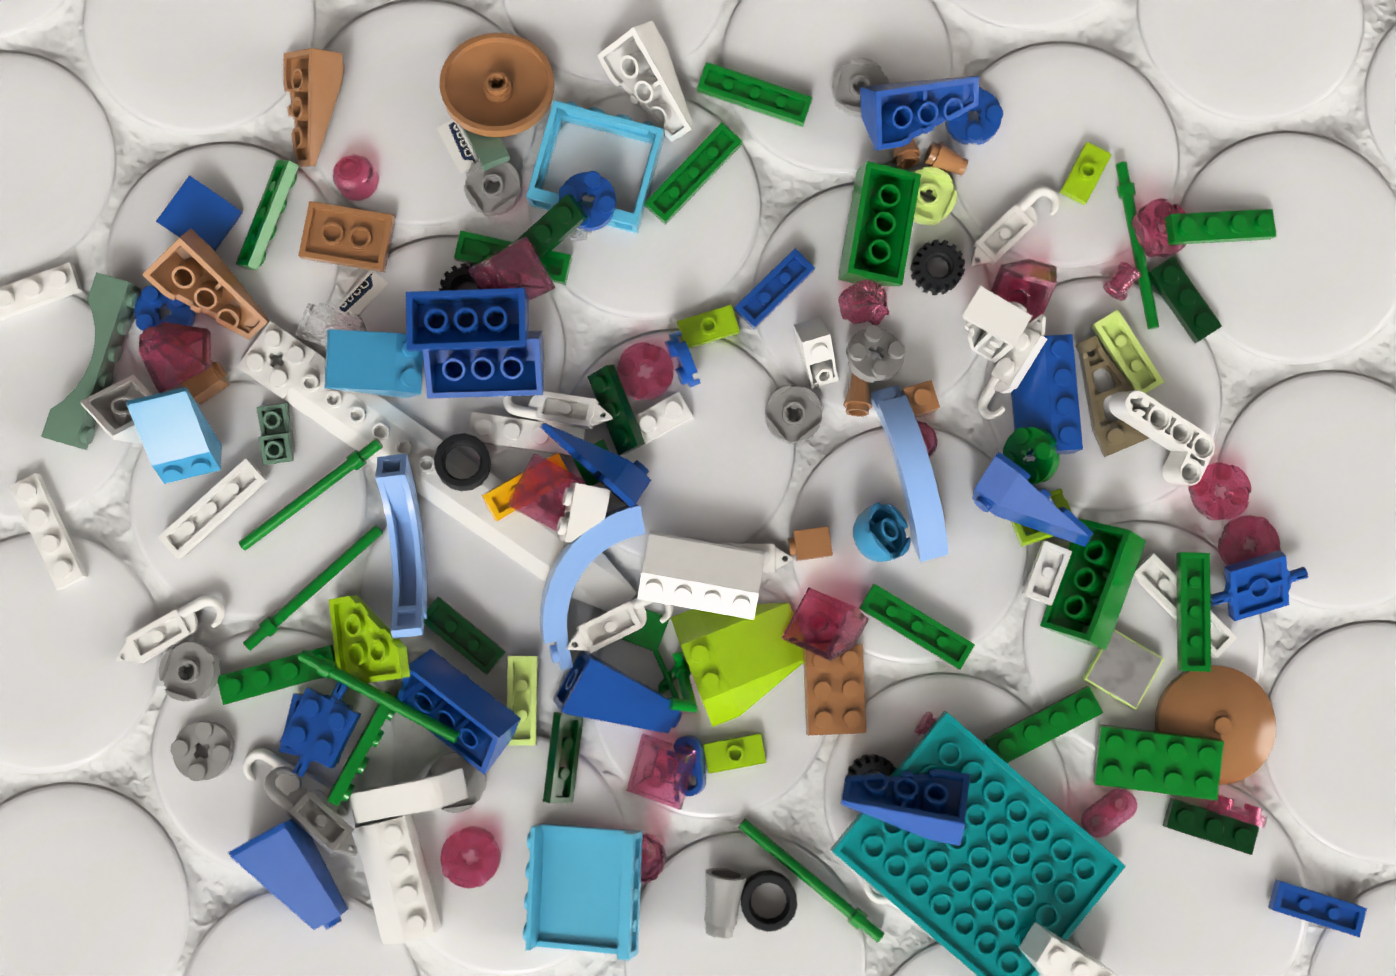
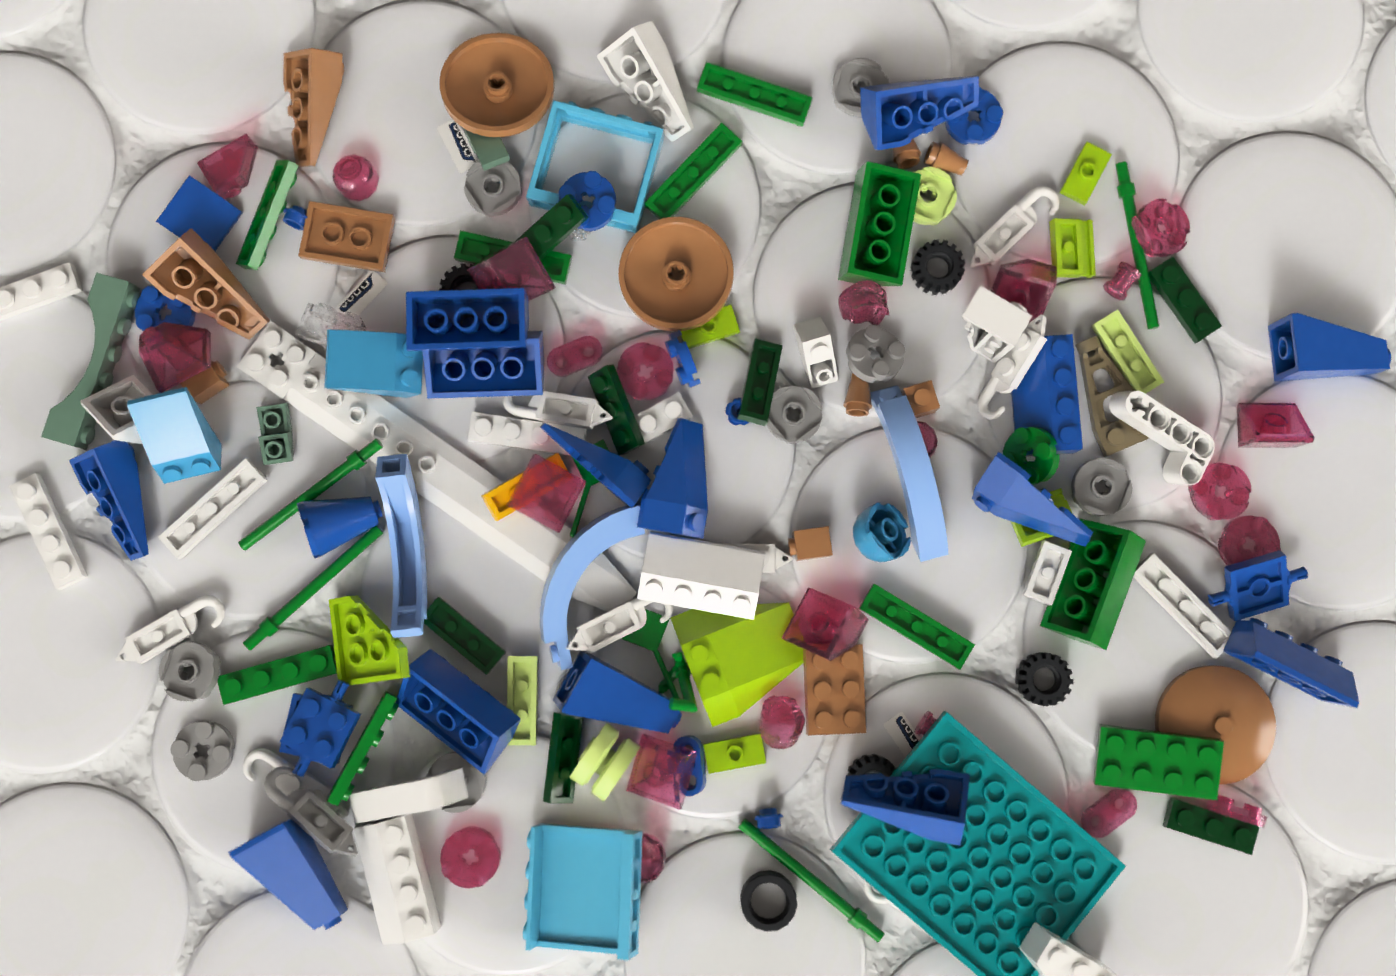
(114, 481): none -> blue wedge
(230, 167): none -> clear pink slope
(295, 217): none -> blue plate
(329, 669): green bar -> none
(337, 521): none -> blue cone
(453, 442): black tyre -> none
(574, 355): none -> clear pink plate
(584, 509): white slope -> none
(604, 761): none -> yellowish green wheel
(676, 274): none -> medium nougat dish
(678, 494): none -> blue wedge
(722, 900): light grey plant -> none
(731, 411): none -> blue plate
(760, 382): none -> dark green plate
(768, 819): none -> blue plate
(774, 288): blue plate -> none
(781, 722): none -> clear pink hair
(902, 733): none -> white sticker
(1044, 725): green plate -> none
(1061, 675): none -> black tyre
(1072, 247): none -> lime plate
(1115, 479): none -> light grey plate
(1123, 670): flat silver tile -> none
(1193, 612): green plate -> none
(1220, 226): green plate -> none
(1271, 426): none -> clear pink slope
(1292, 662): none -> blue slope
(1317, 908): blue plate -> none
(1318, 349): none -> blue slope

